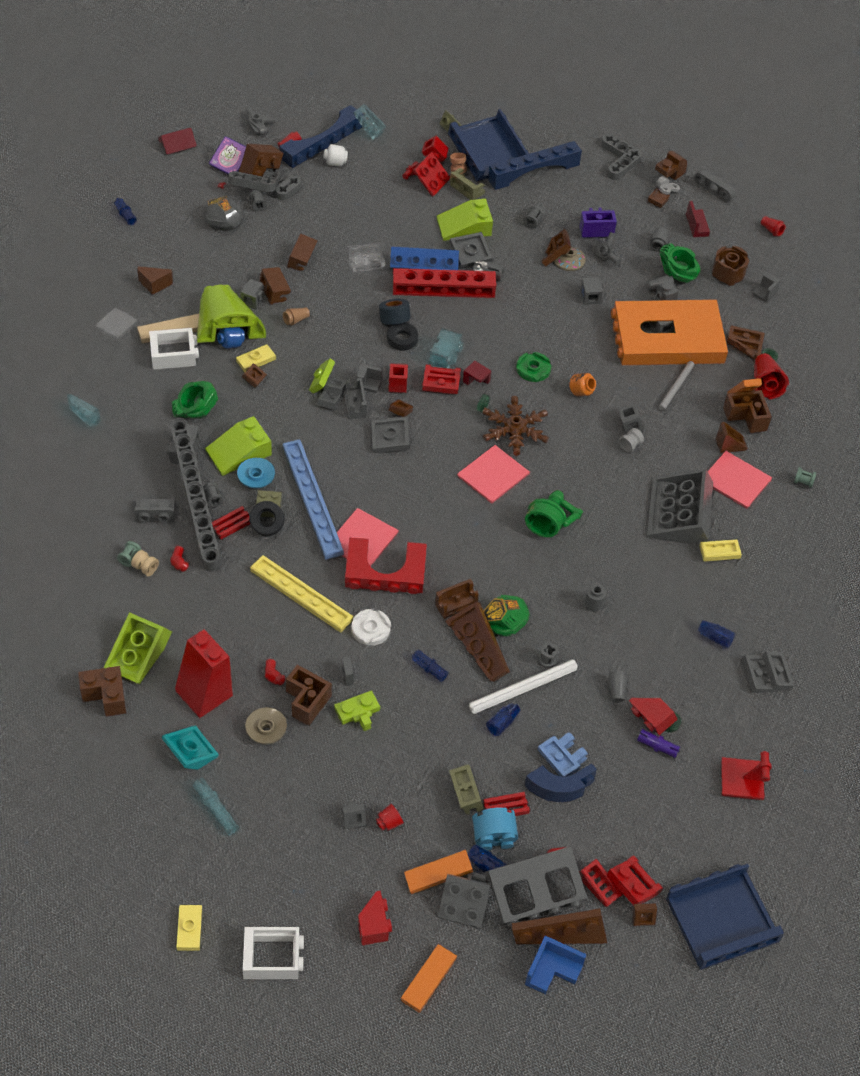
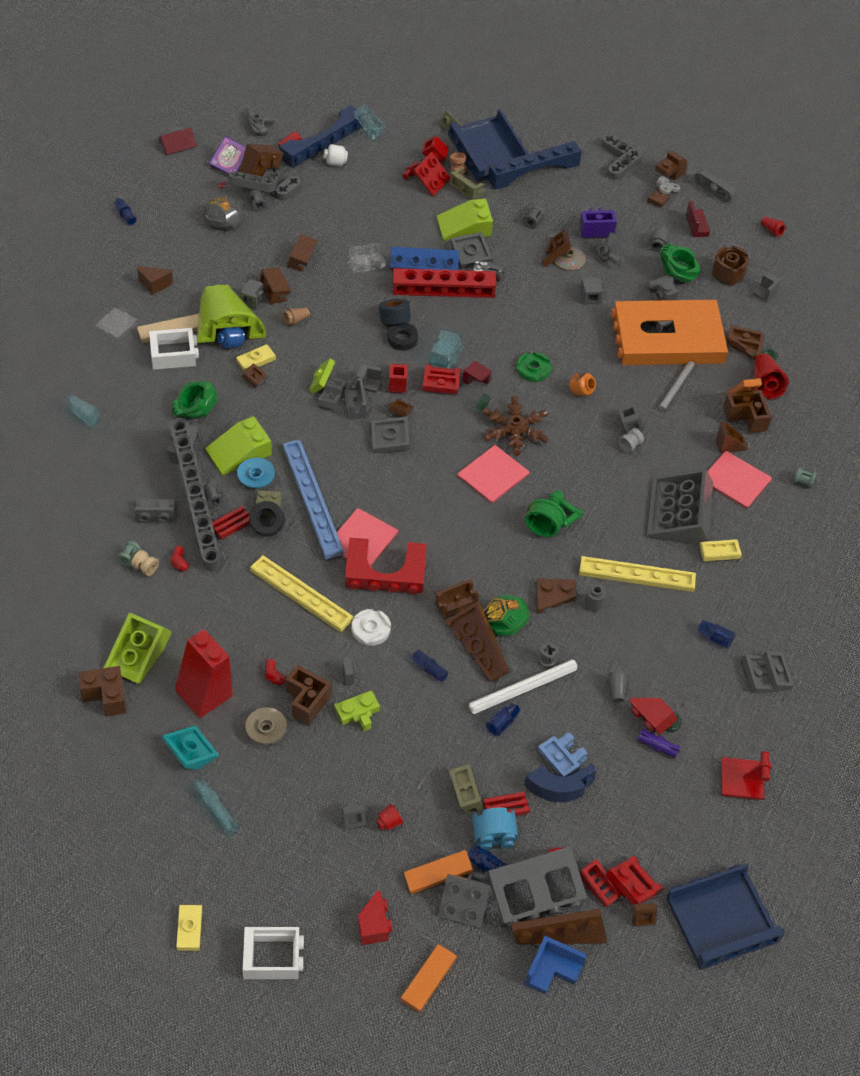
(554, 592): none -> reddish brown wing
(637, 574): none -> light yellow tile

